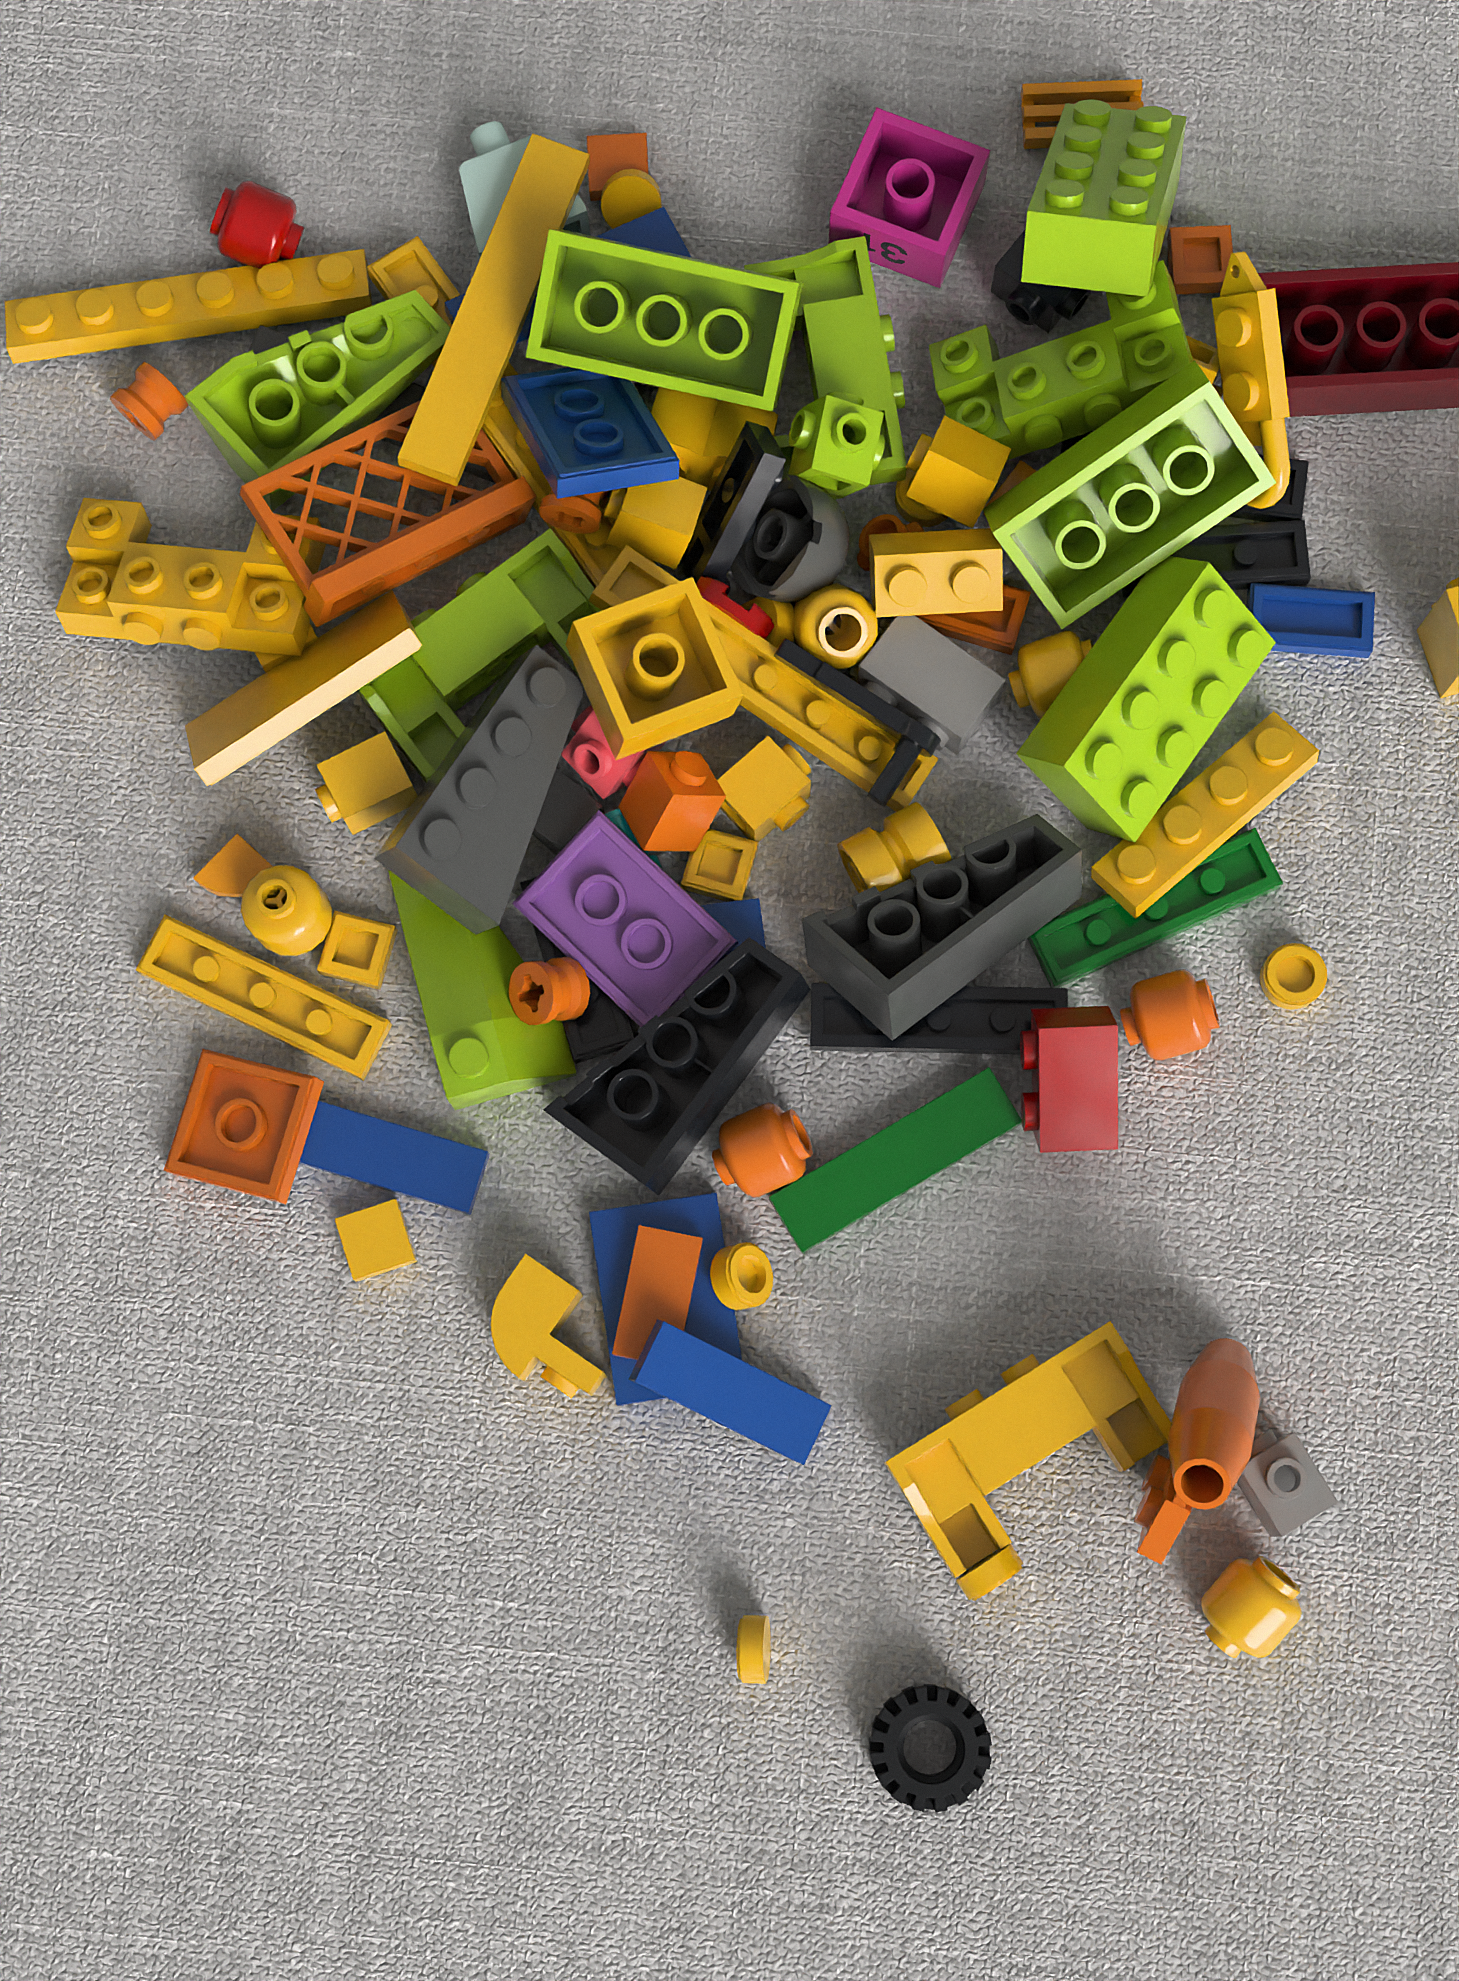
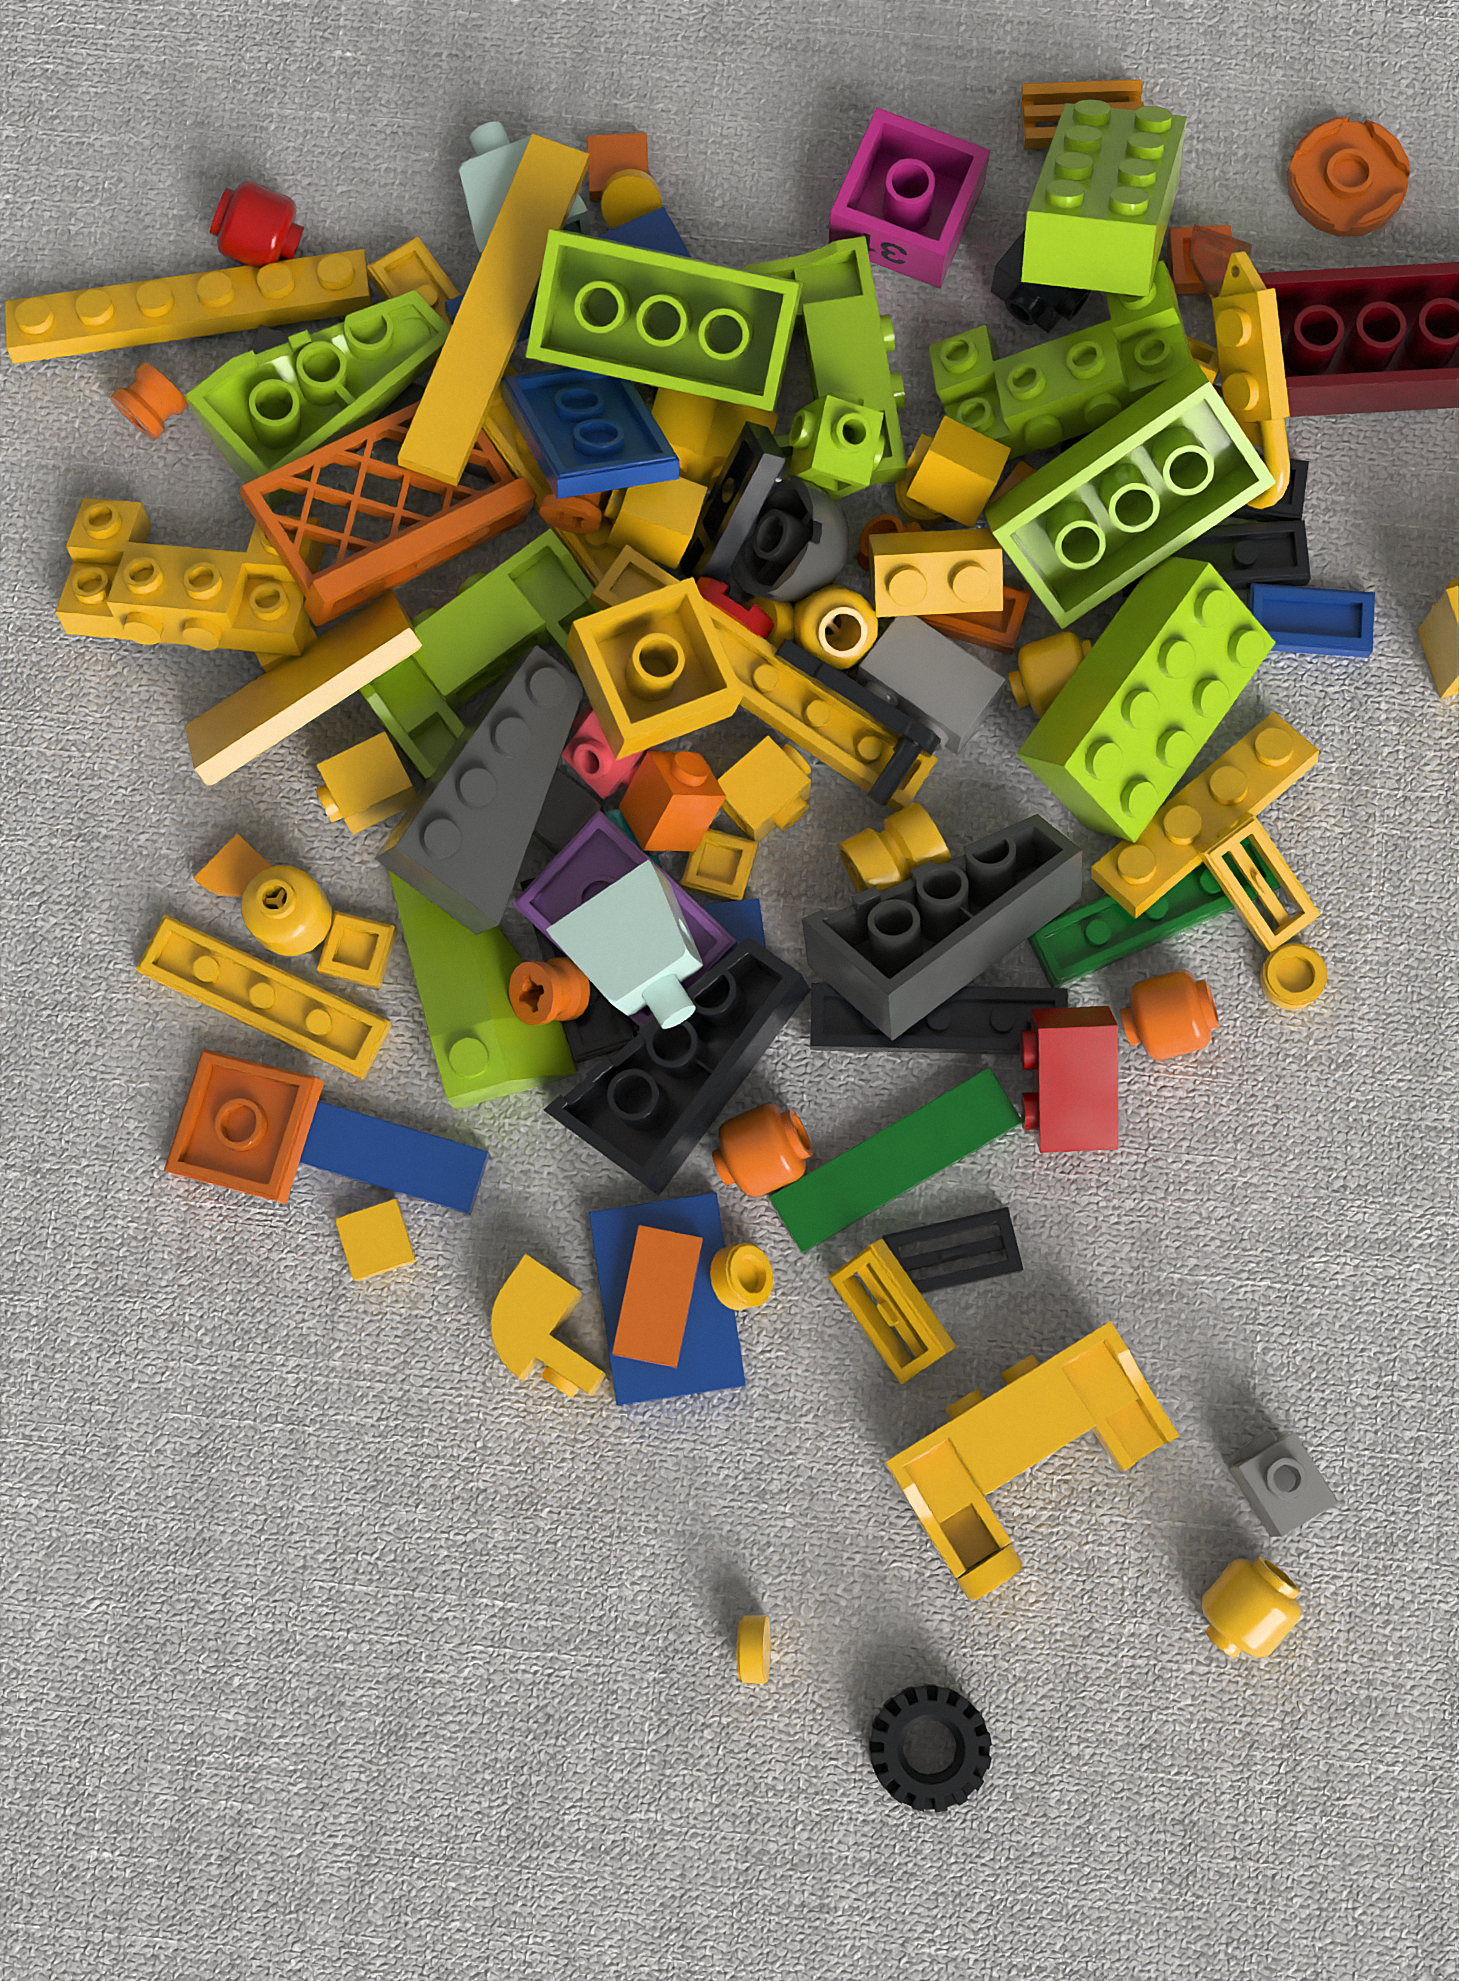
(634, 945): none -> light aqua torso
(730, 1392): blue tile -> none
(898, 1306): none -> yellow tile
(1005, 1242): none -> black tile
(1206, 1444): orange plate -> none
(1210, 256): none -> clear orange tile
(1229, 841): none -> yellow tile
(1348, 177): none -> orange tile

